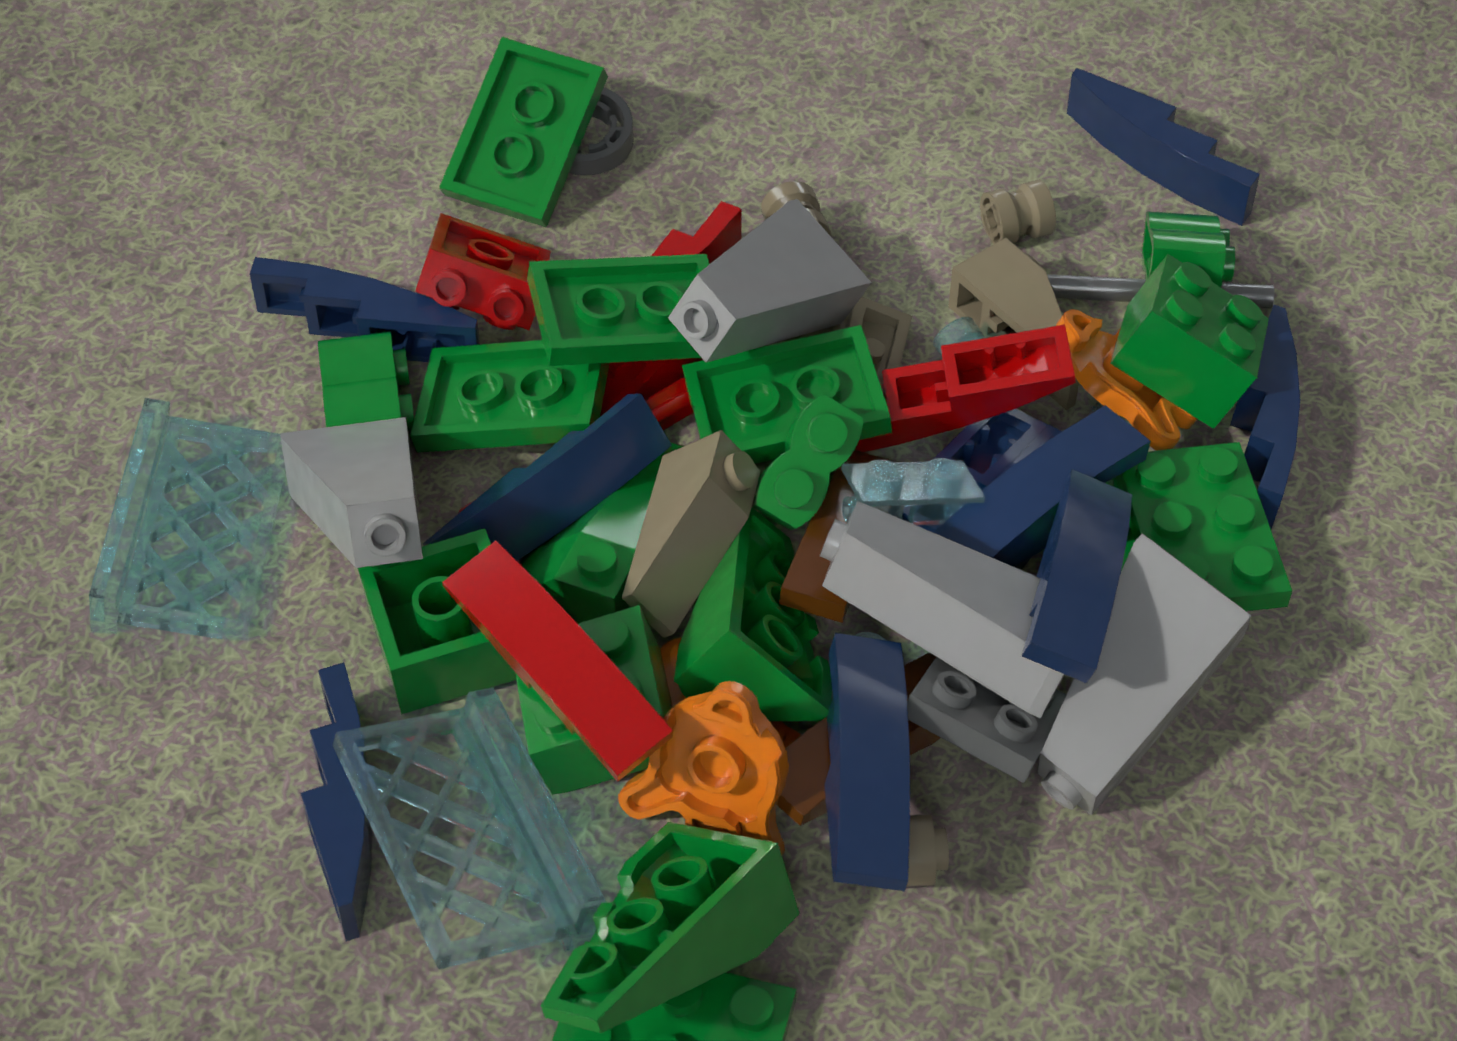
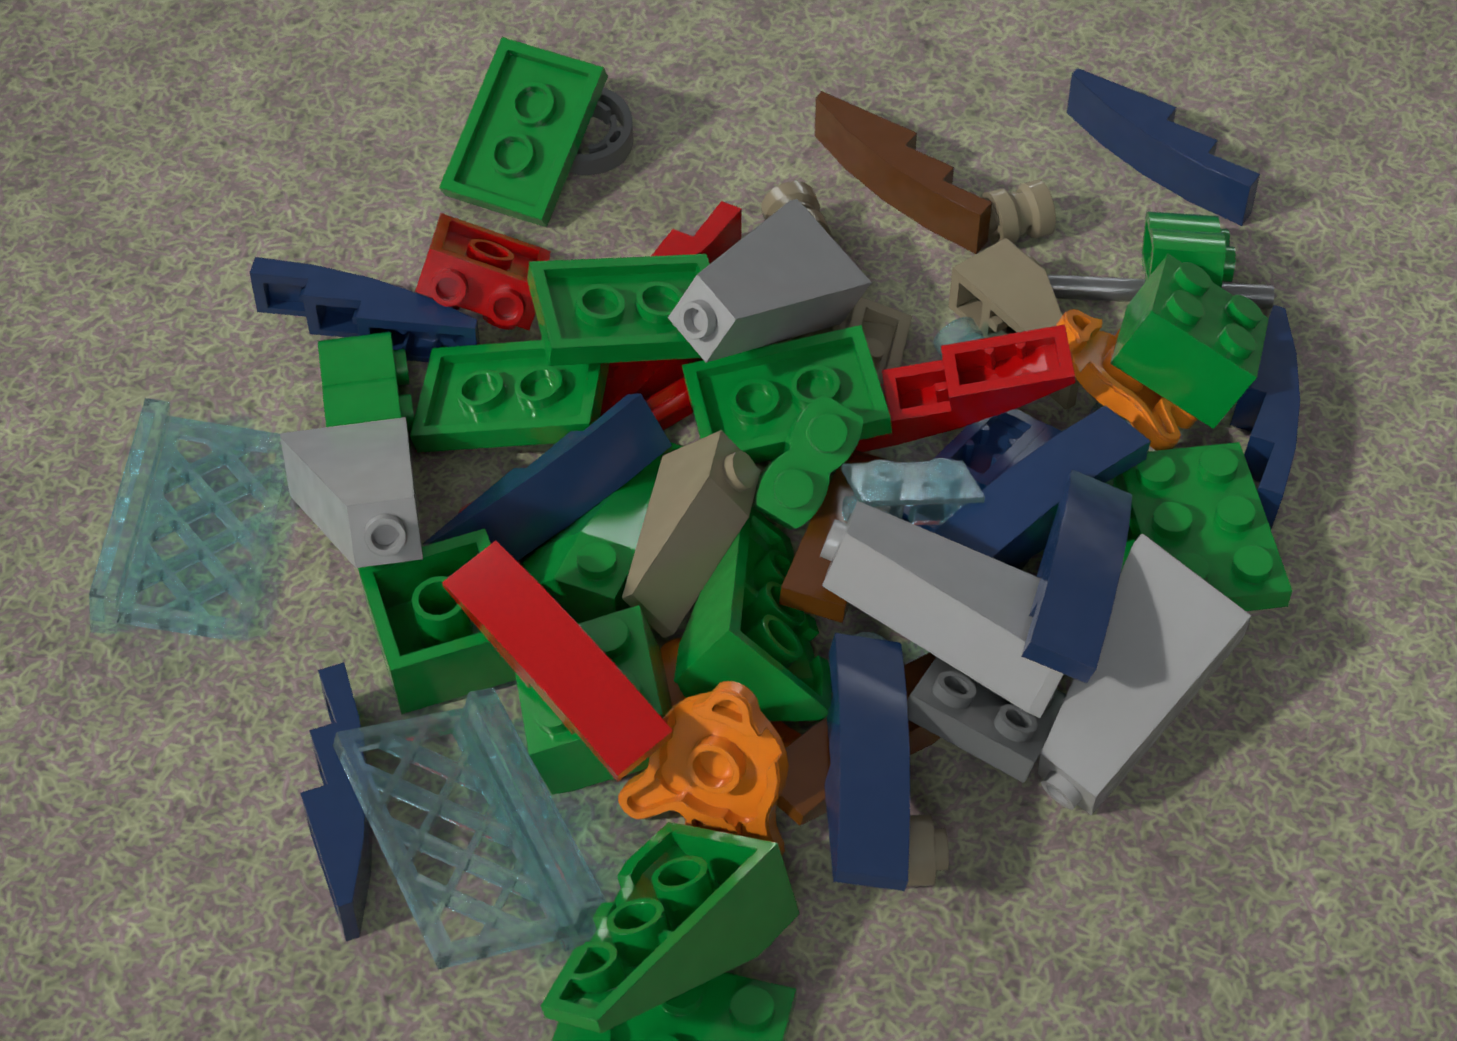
(889, 165): none -> reddish brown slope

